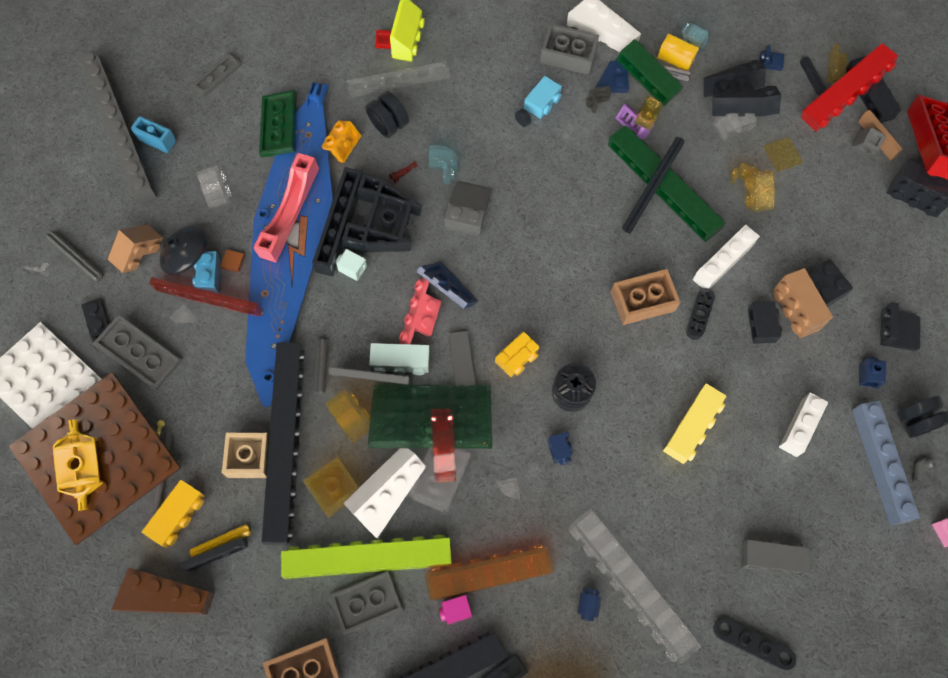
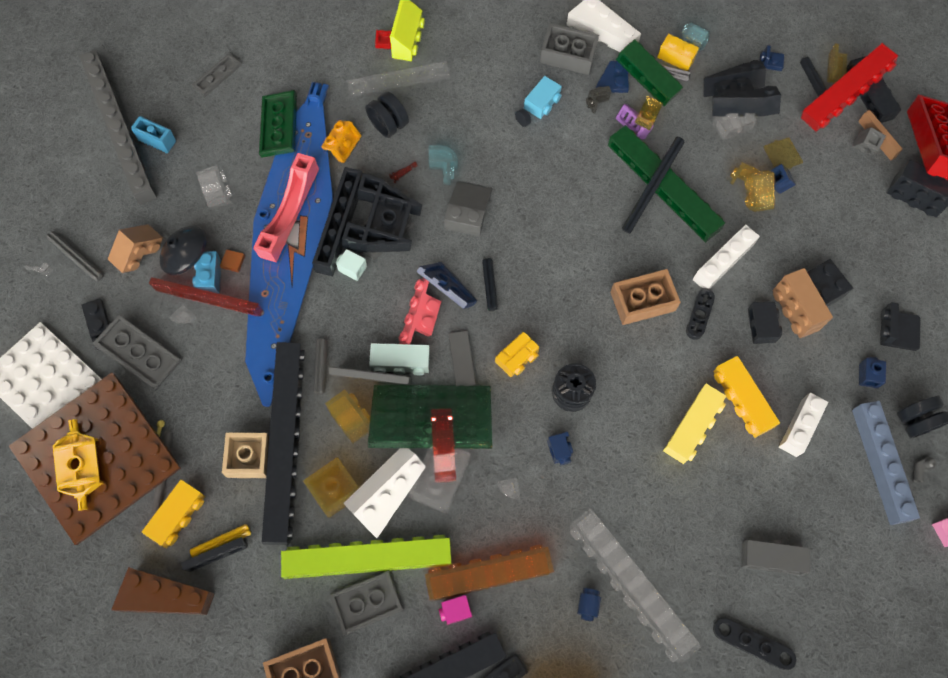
(489, 284): none -> black axle
(746, 397): none -> yellow brick
(782, 179): none -> dark blue brick

